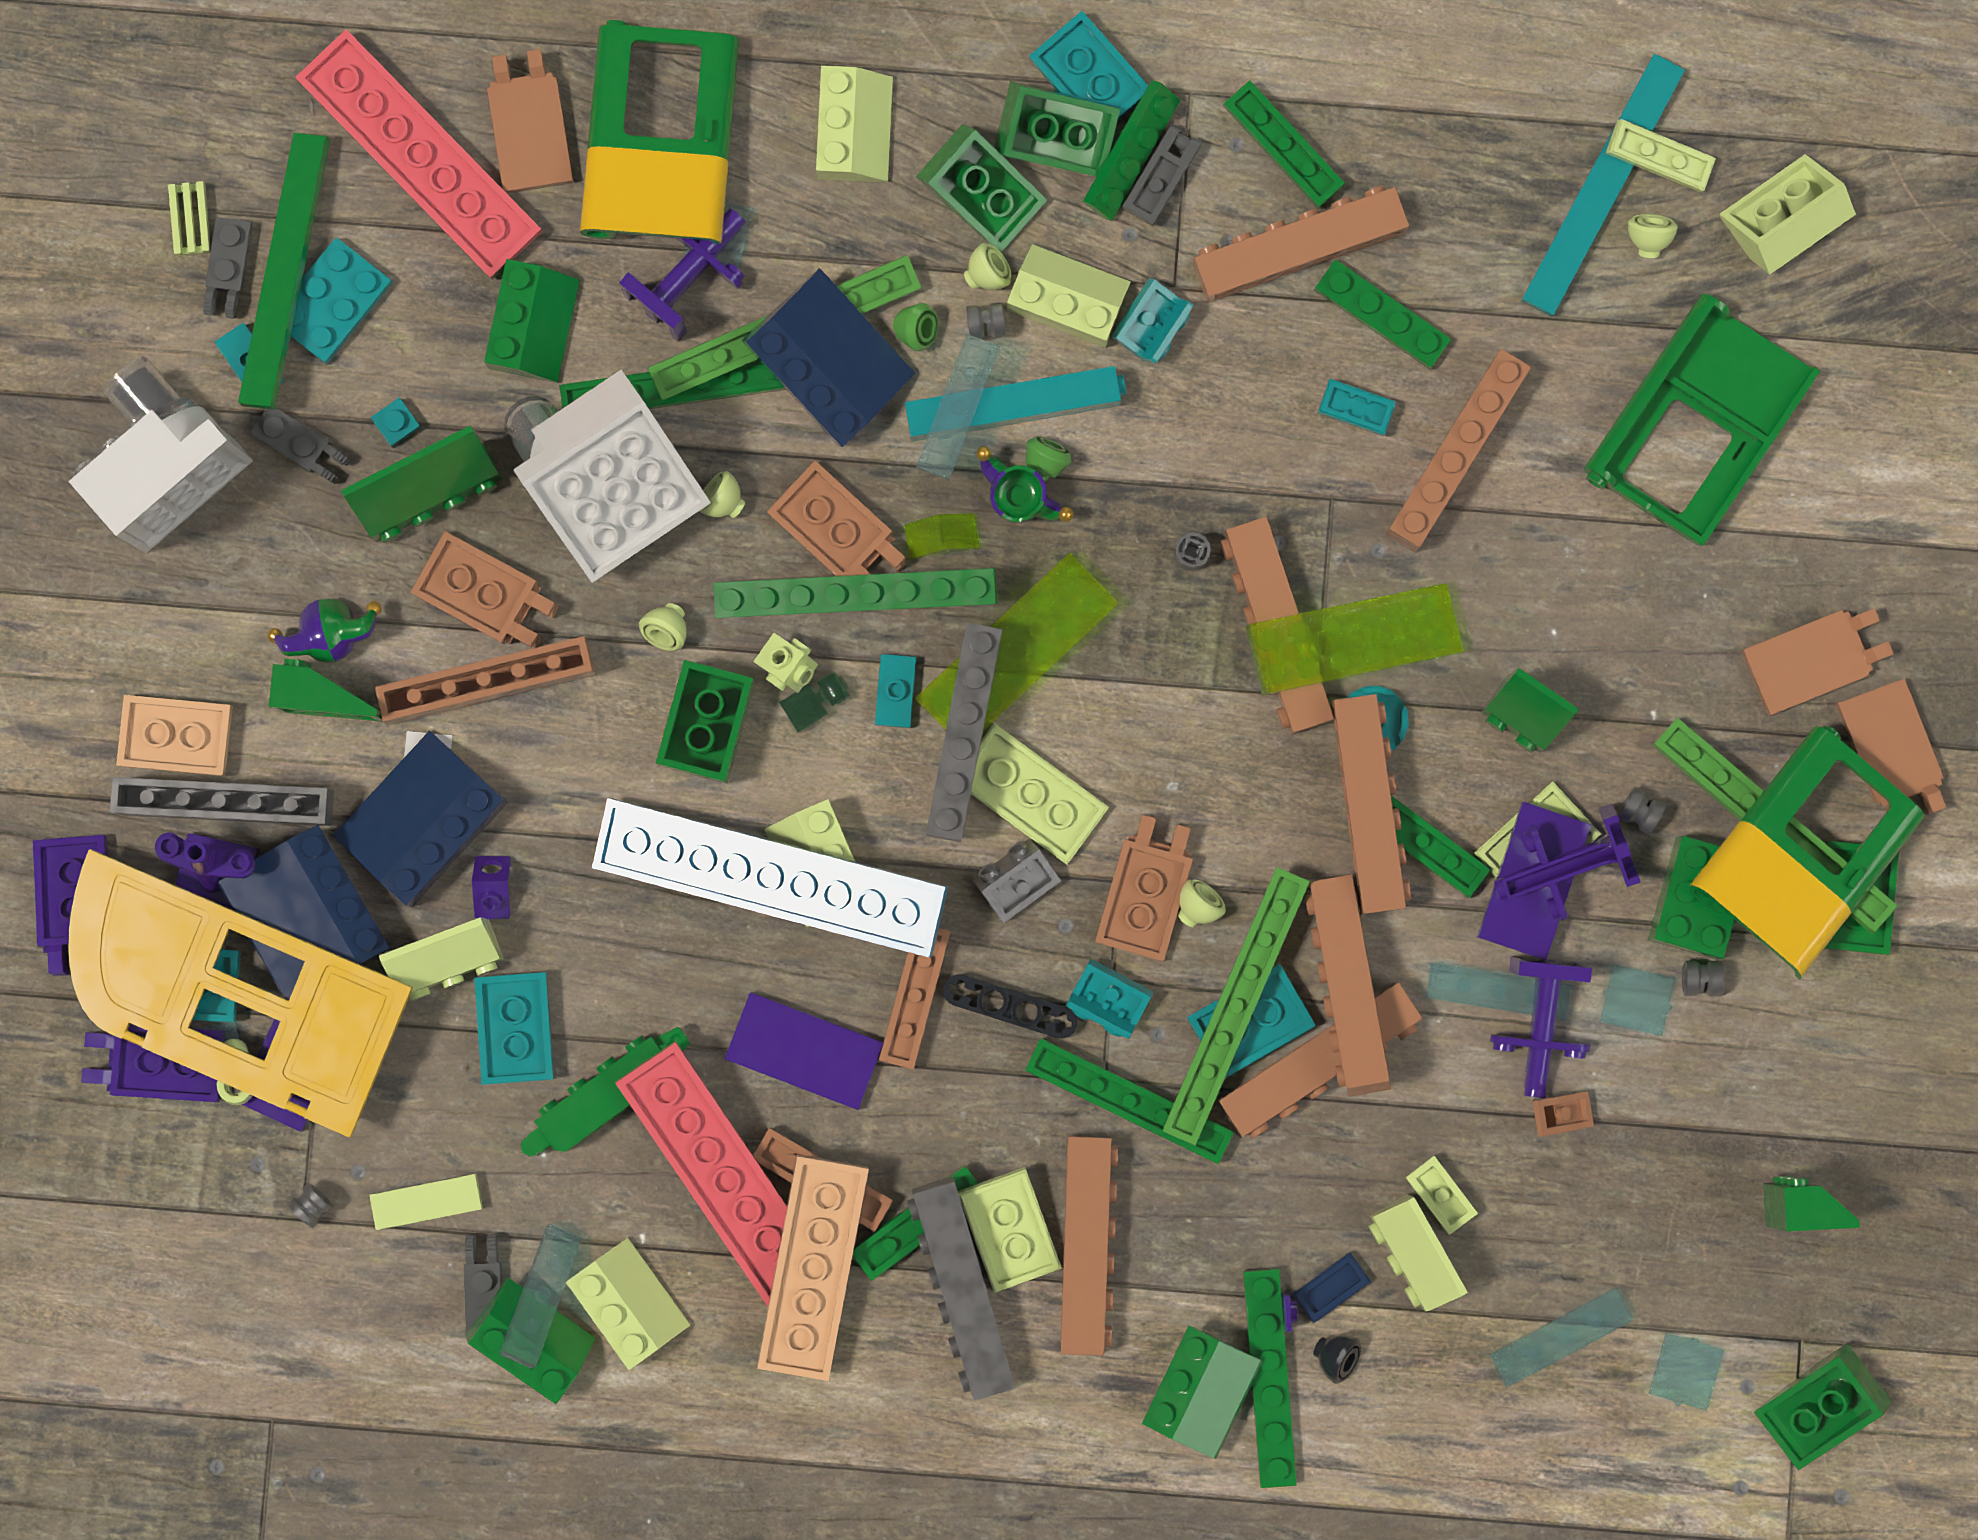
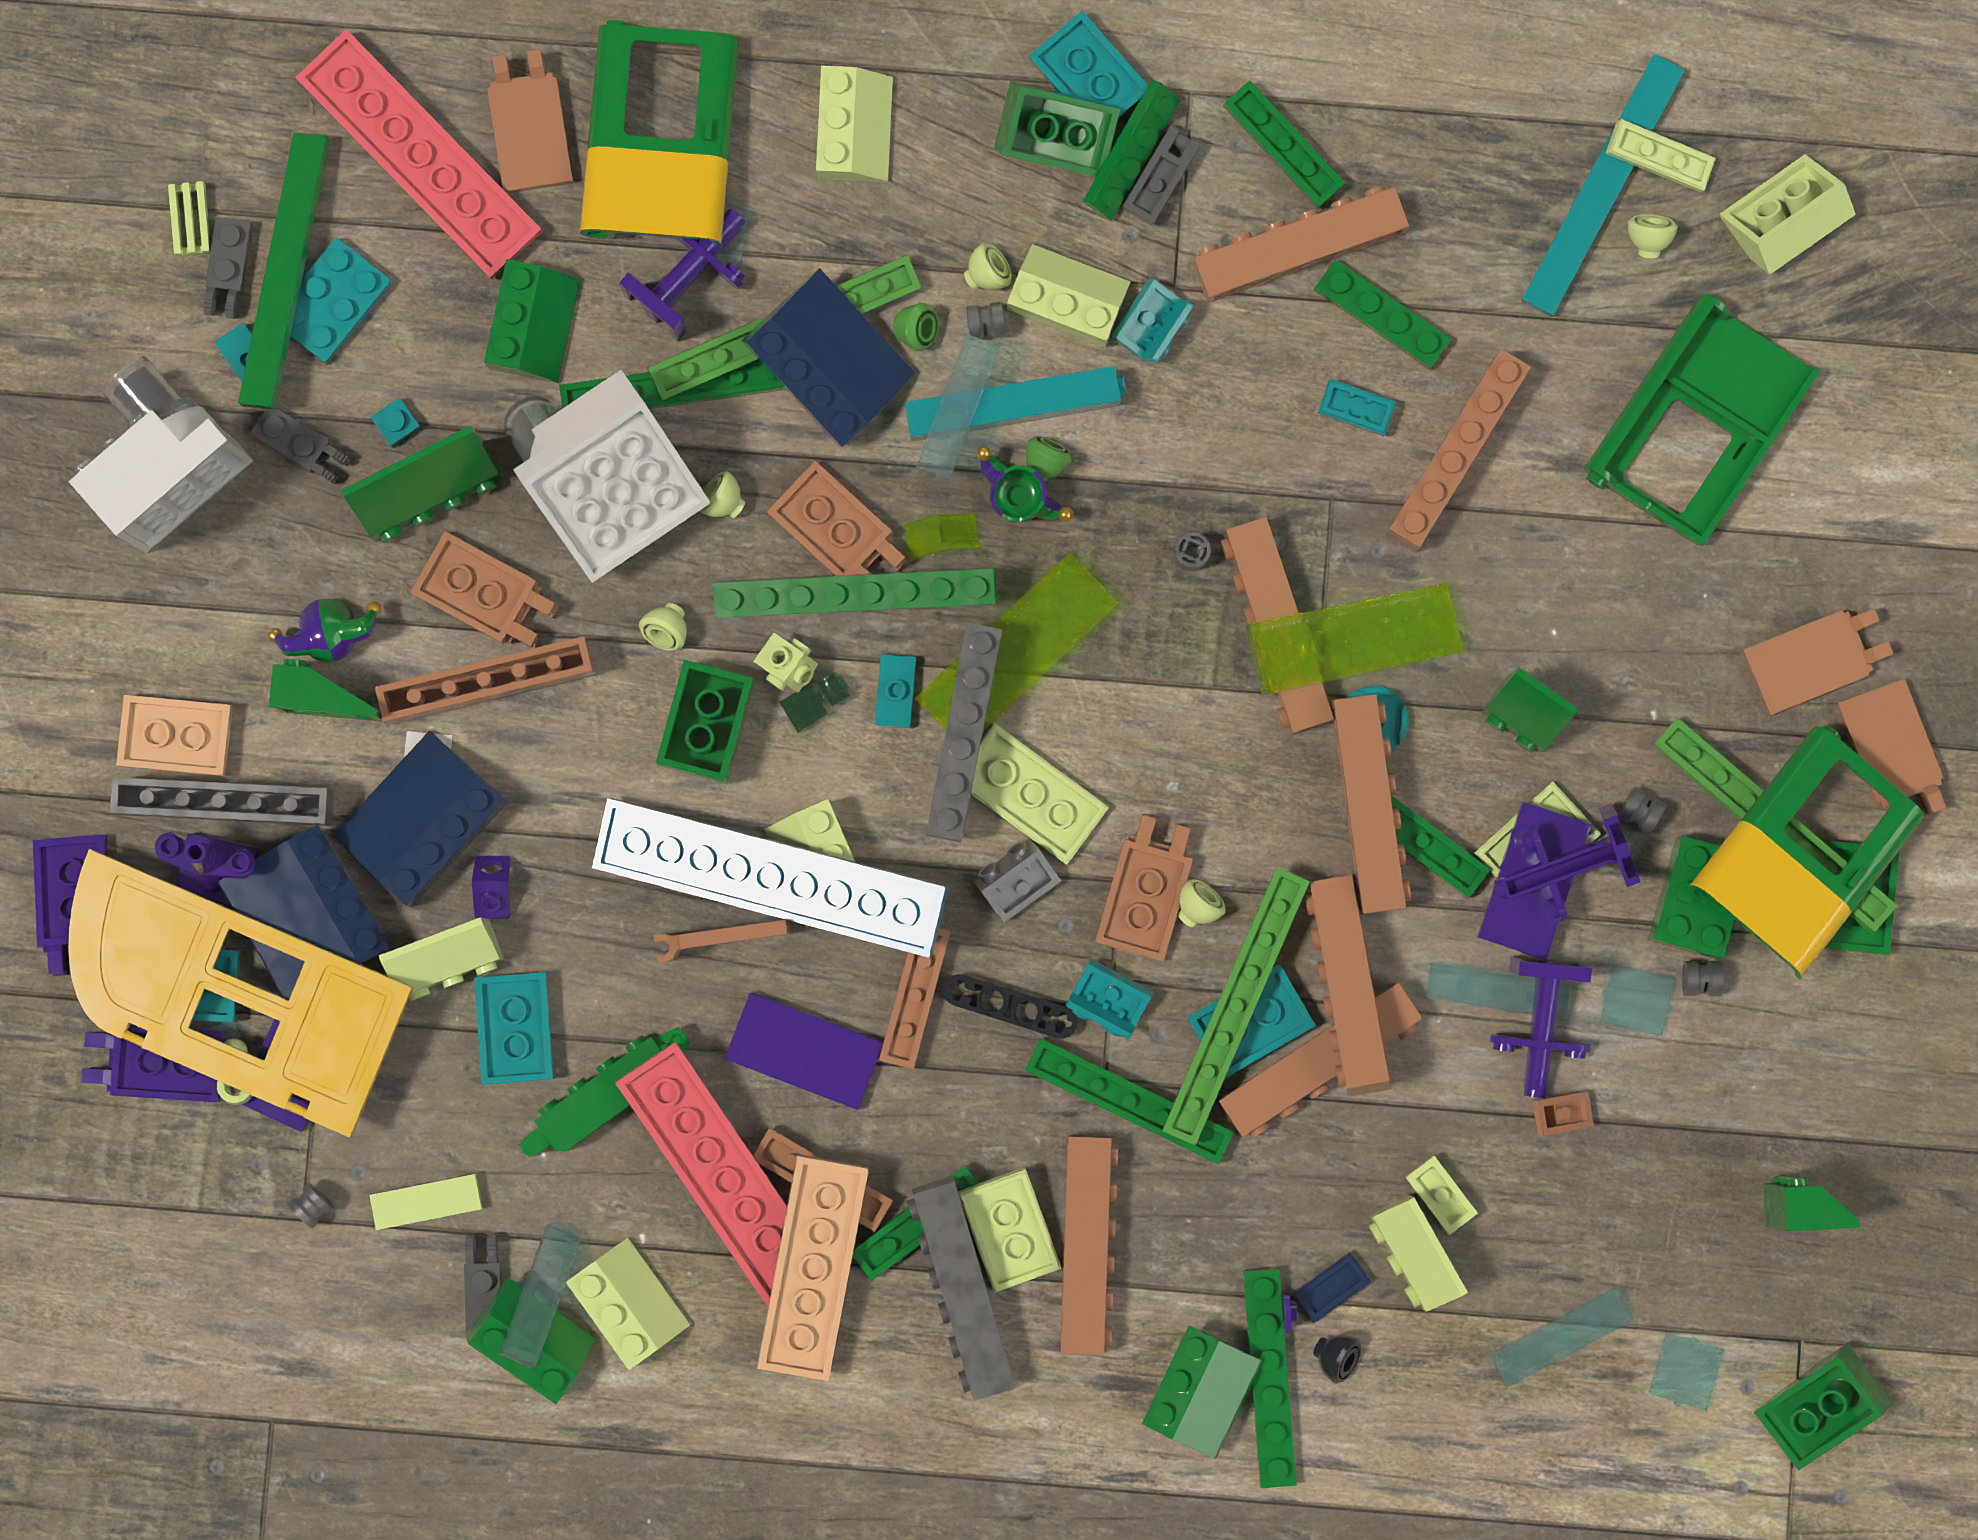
(719, 936): none -> nougat tile
(981, 187): green slope -> none

